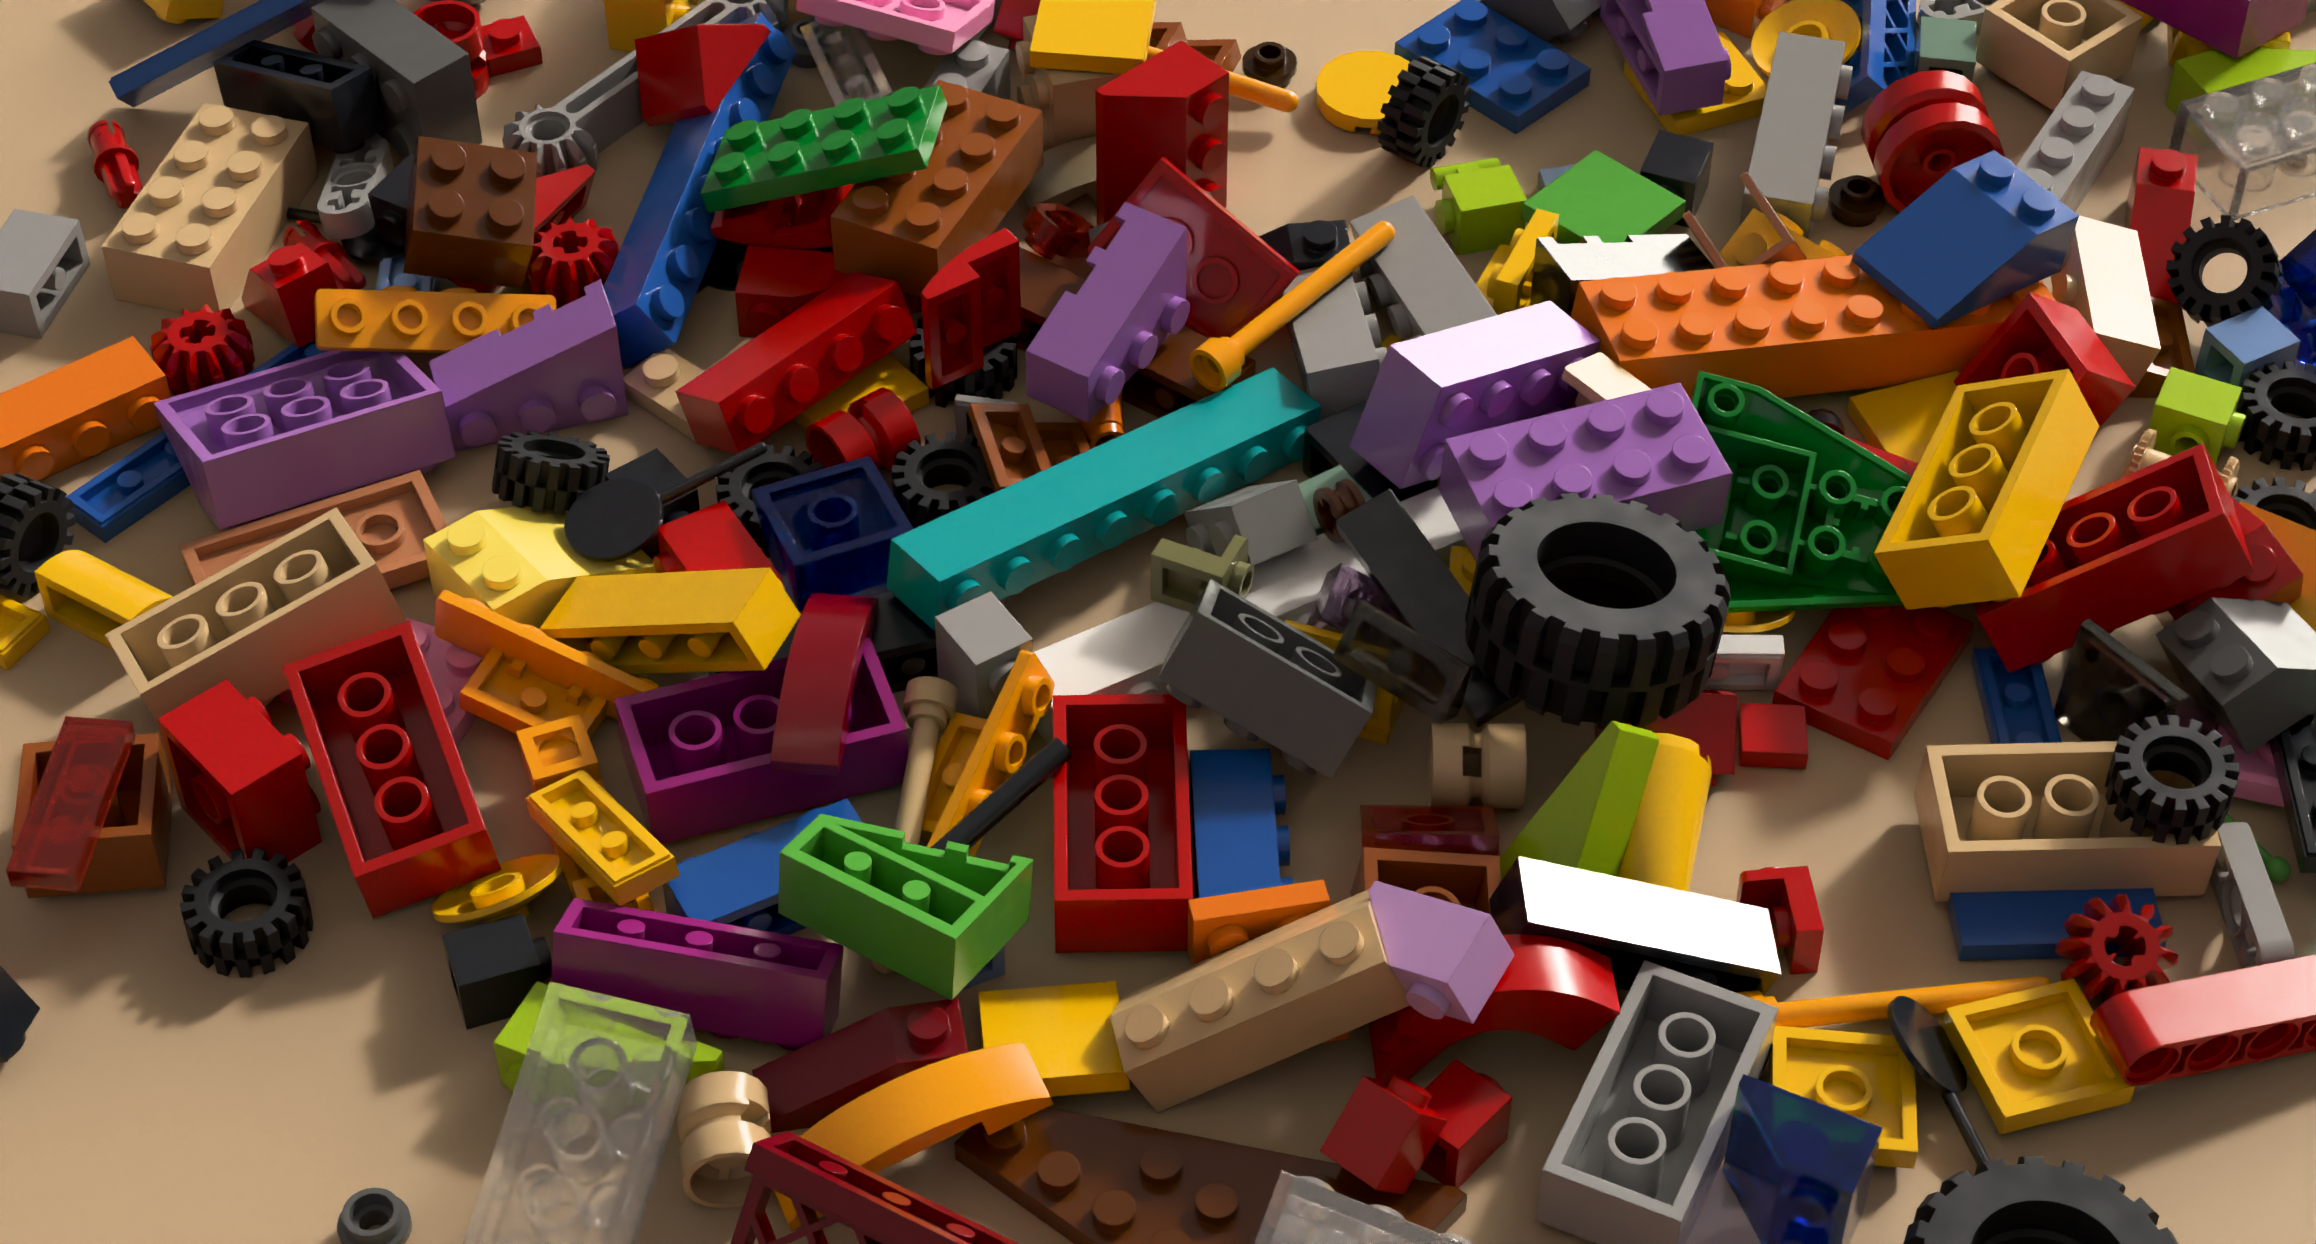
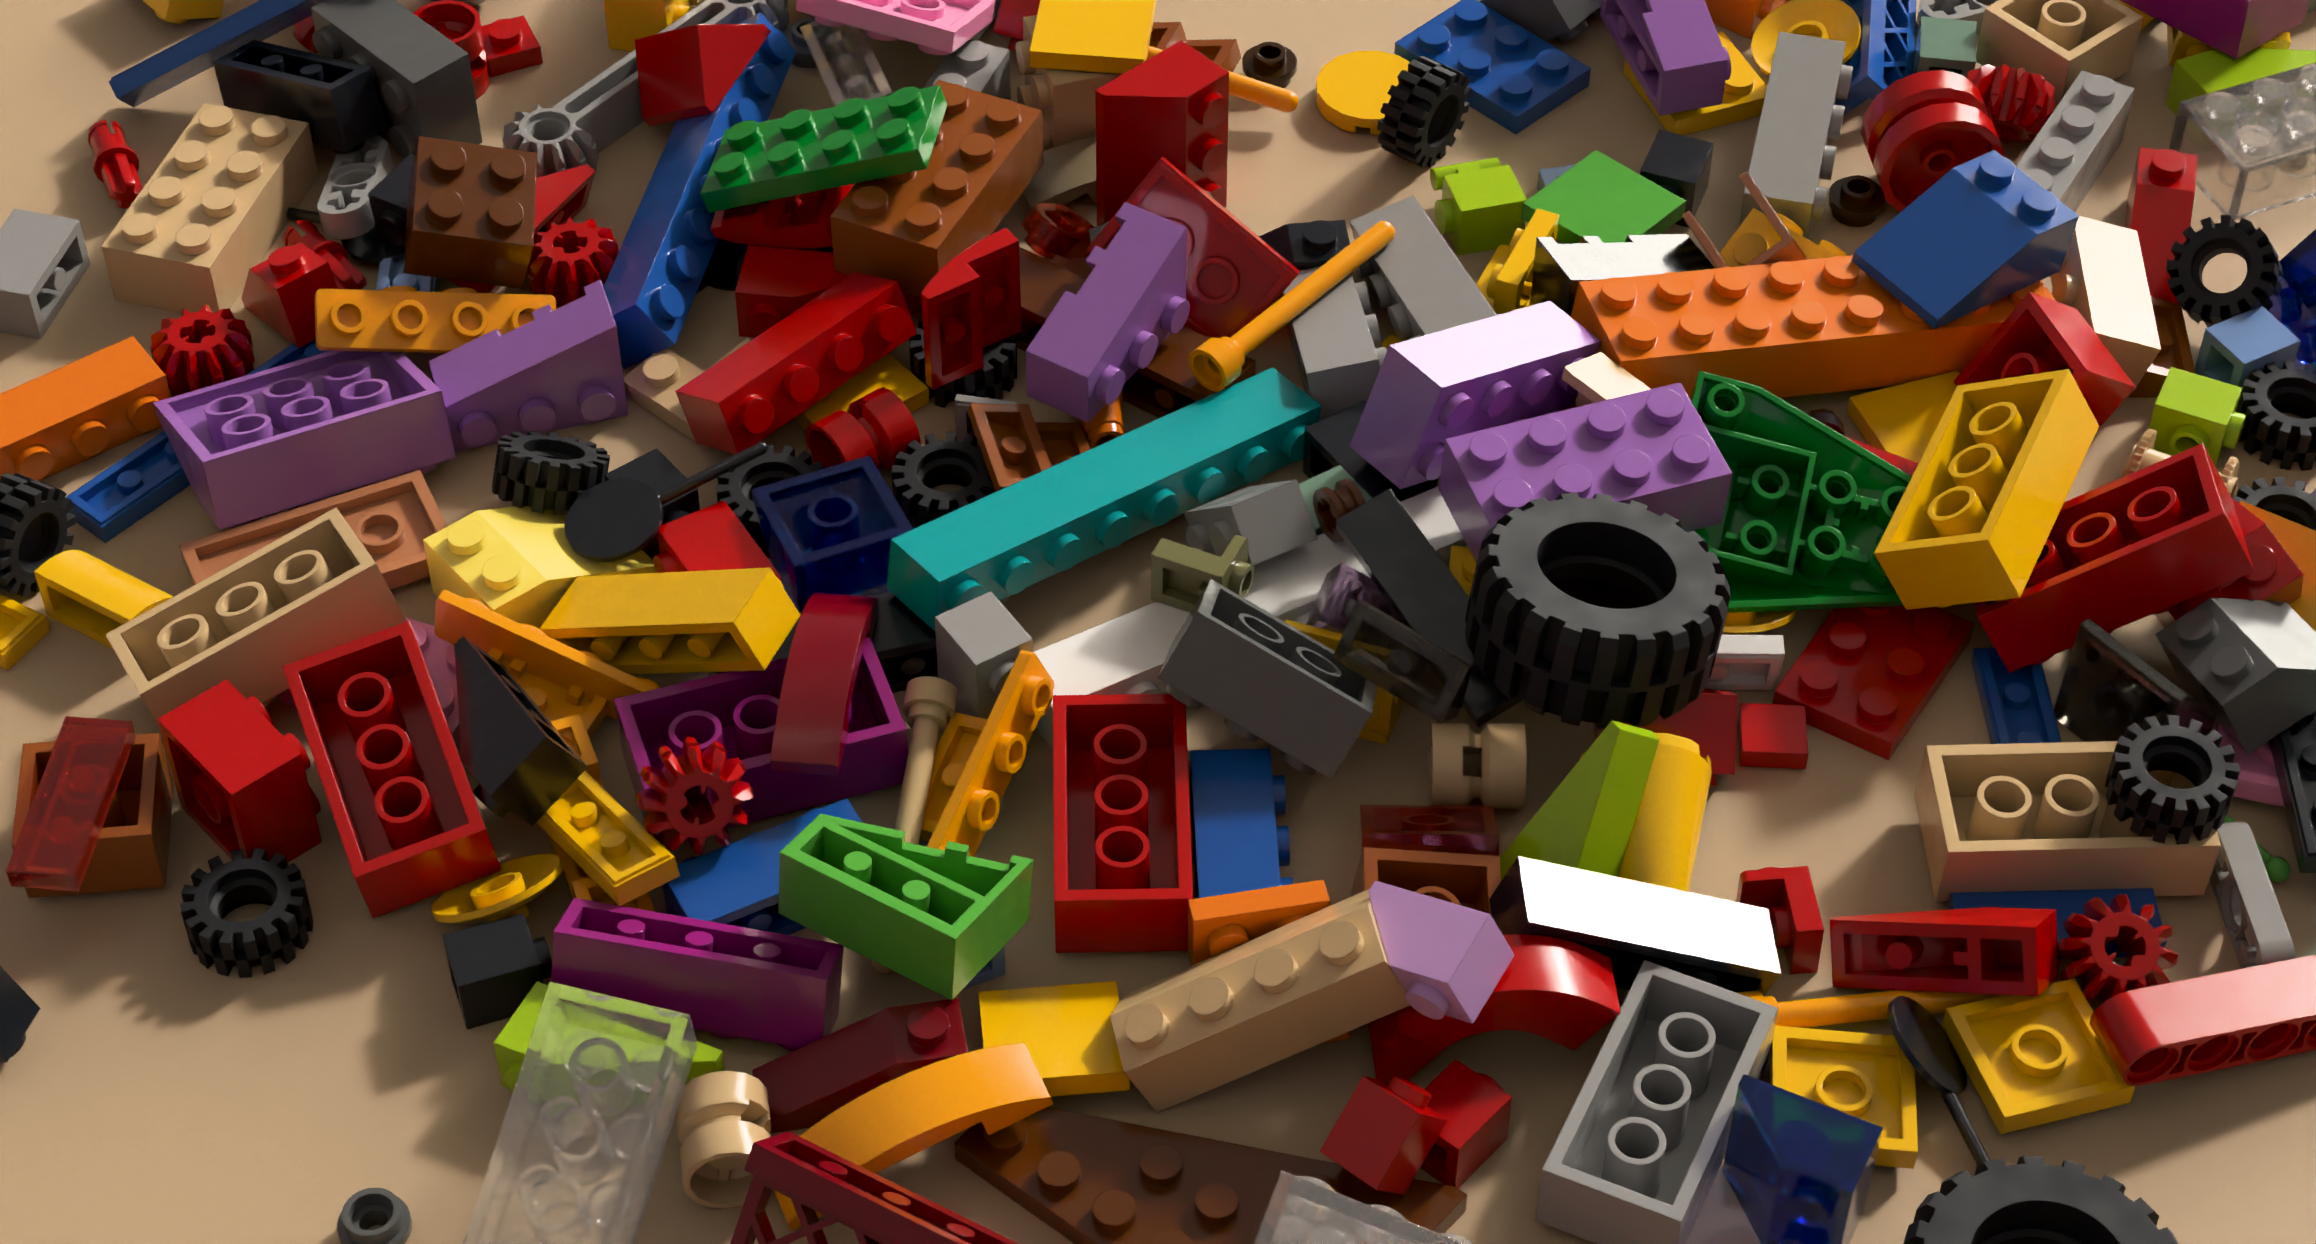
(508, 740): none -> black slope
(672, 811): none -> red gear
(1008, 795): black bar -> none
(1947, 951): none -> red slope
(2014, 100): none -> red gear

